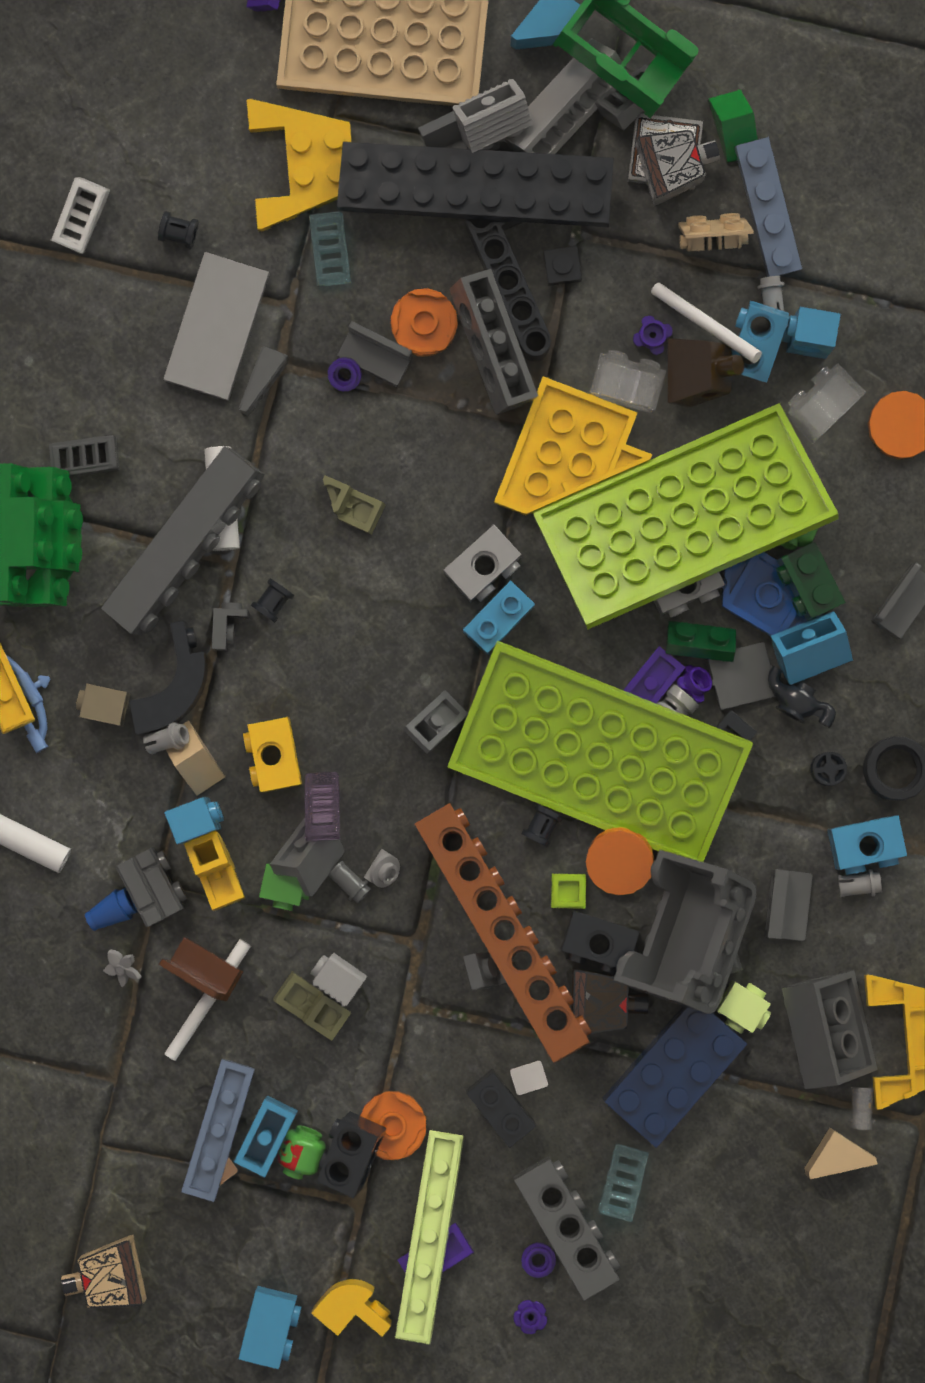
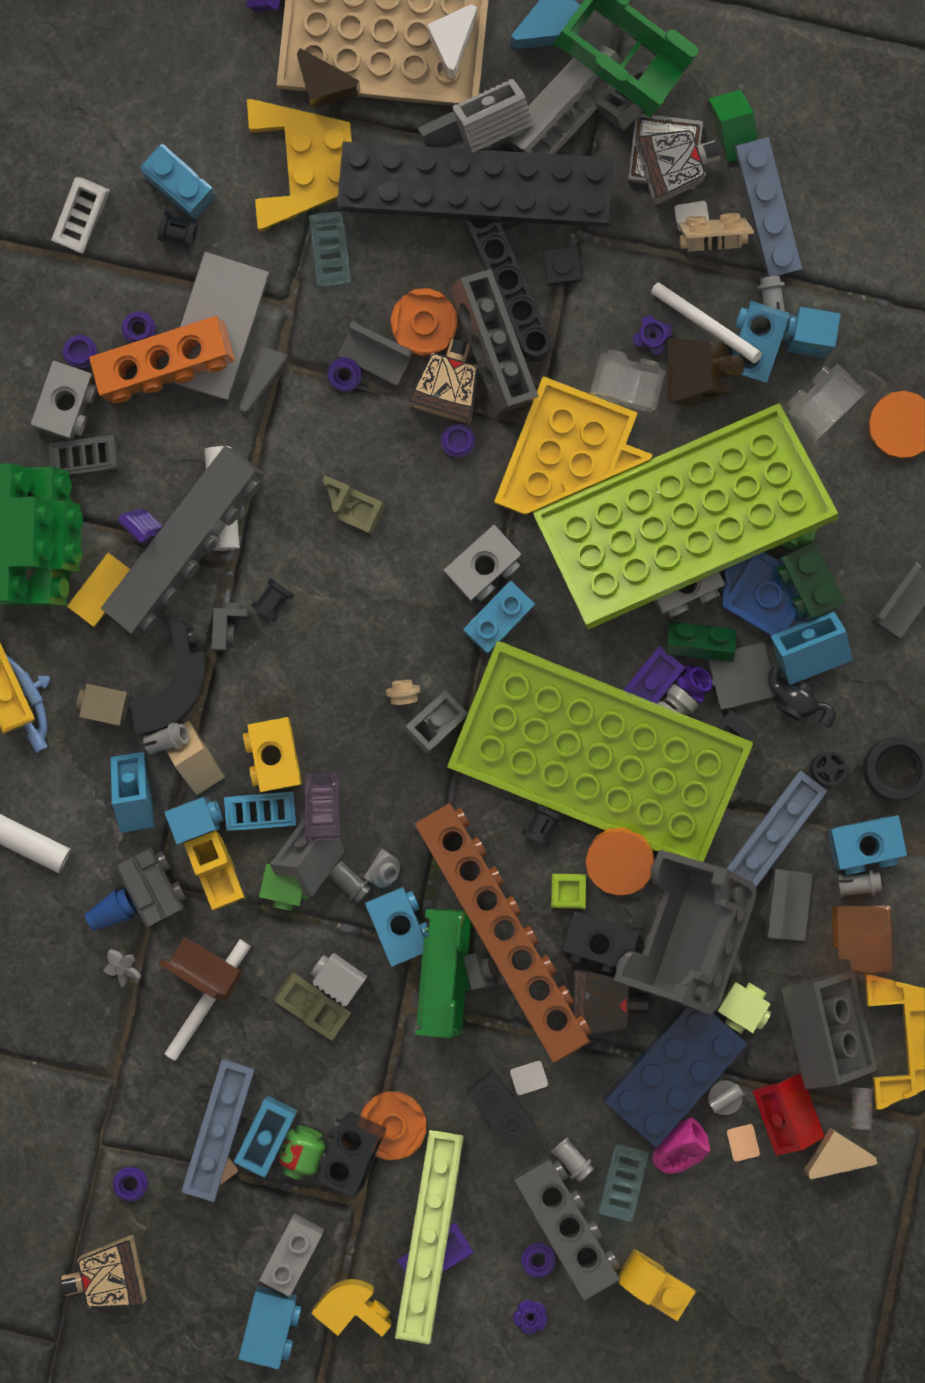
(64, 381): none -> light grey brick
(78, 350): none -> dark purple plate
(97, 590): none -> yellow tile
(111, 366): none -> orange brick
(125, 1193): none -> dark purple plate
(131, 792): none -> dark azure slope
(134, 319): none -> dark purple plate
(140, 525): none -> dark purple slope
(177, 182): none -> dark azure brick
(231, 816): none -> dark azure slope
(291, 1254): none -> light grey brick
(325, 82): none -> dark brown slope
(383, 910): none -> dark azure brick
(403, 692): none -> tan plate
(444, 974): none -> green piece
(447, 384): none -> torso
(450, 37): none -> white slope
(458, 440): none -> dark purple plate
(572, 1160): none -> light grey pin
(654, 1285): none -> yellow brick
(682, 1147): none -> dark pink rock
(690, 209): none -> white sticker
(725, 1097): none -> light grey plate
(743, 1142): none -> light nougat sticker
(777, 828): none -> sand blue plate
(788, 1115): none -> red panel
(864, 937): none -> clear orange piece

